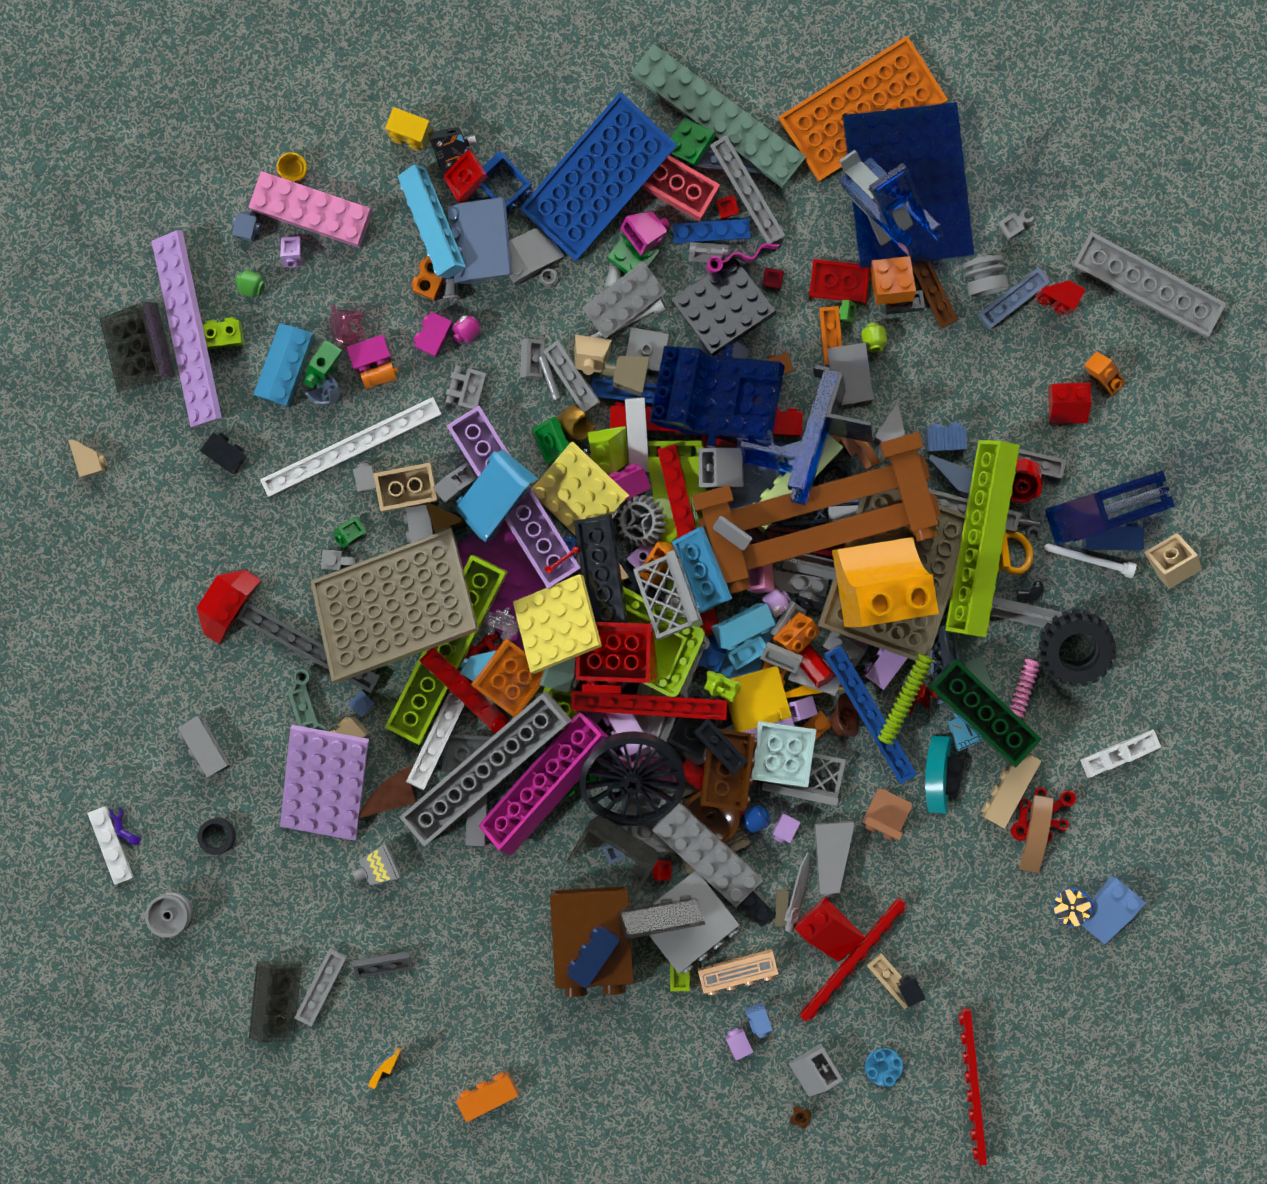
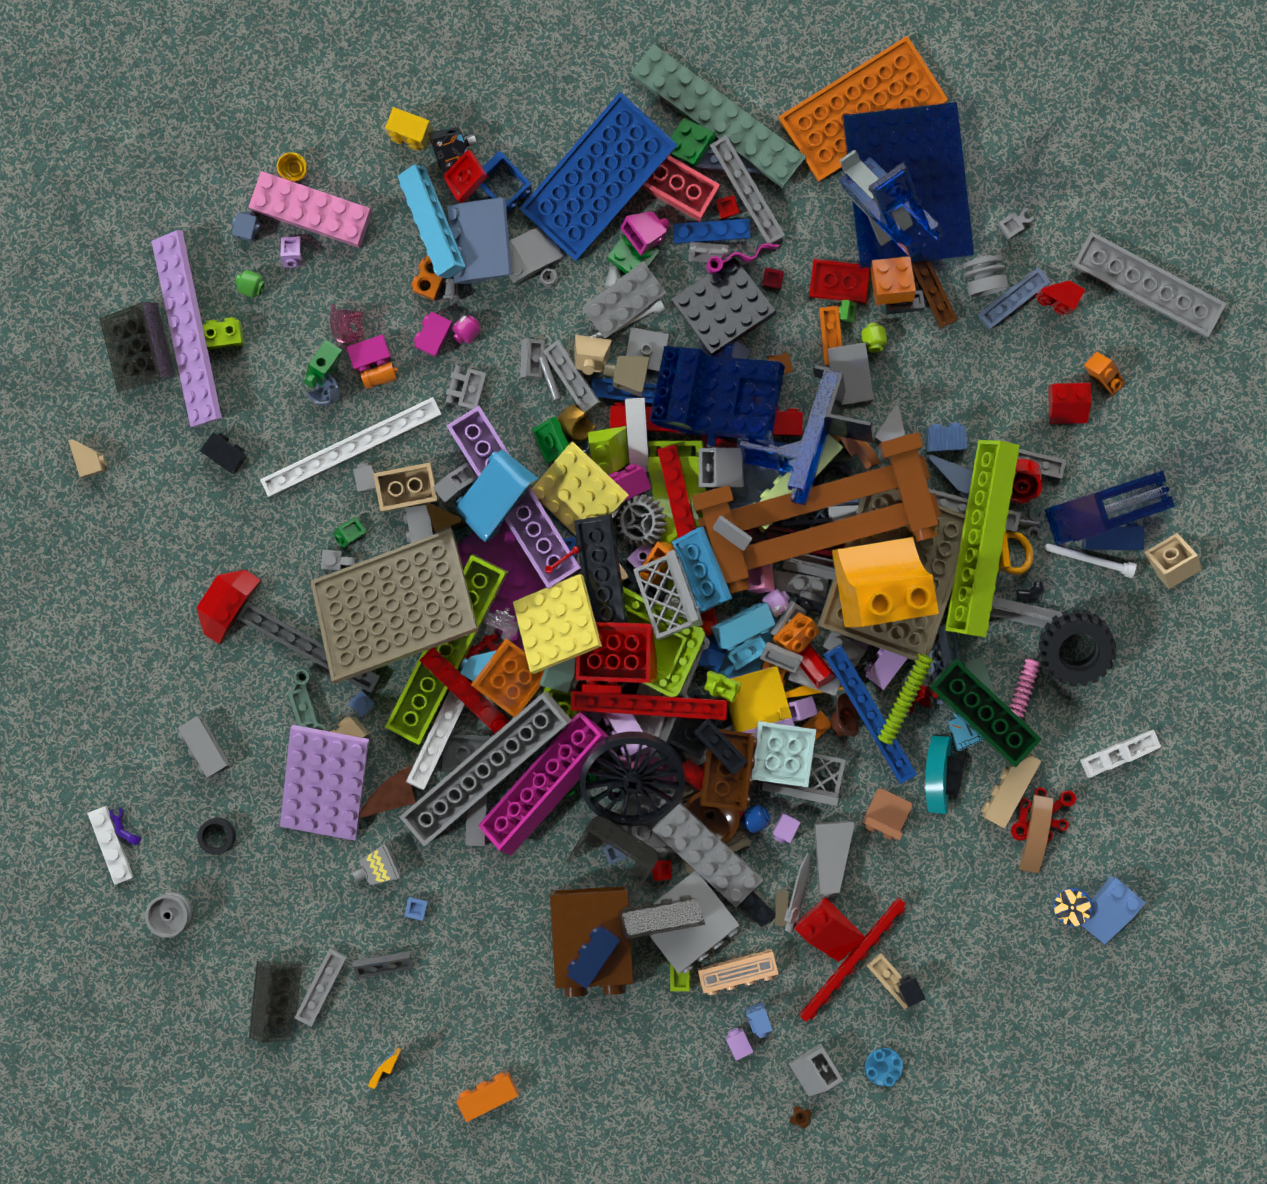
(284, 365): dark azure slope -> none
(416, 908): none -> medium blue plate
(973, 1093): red plate -> none

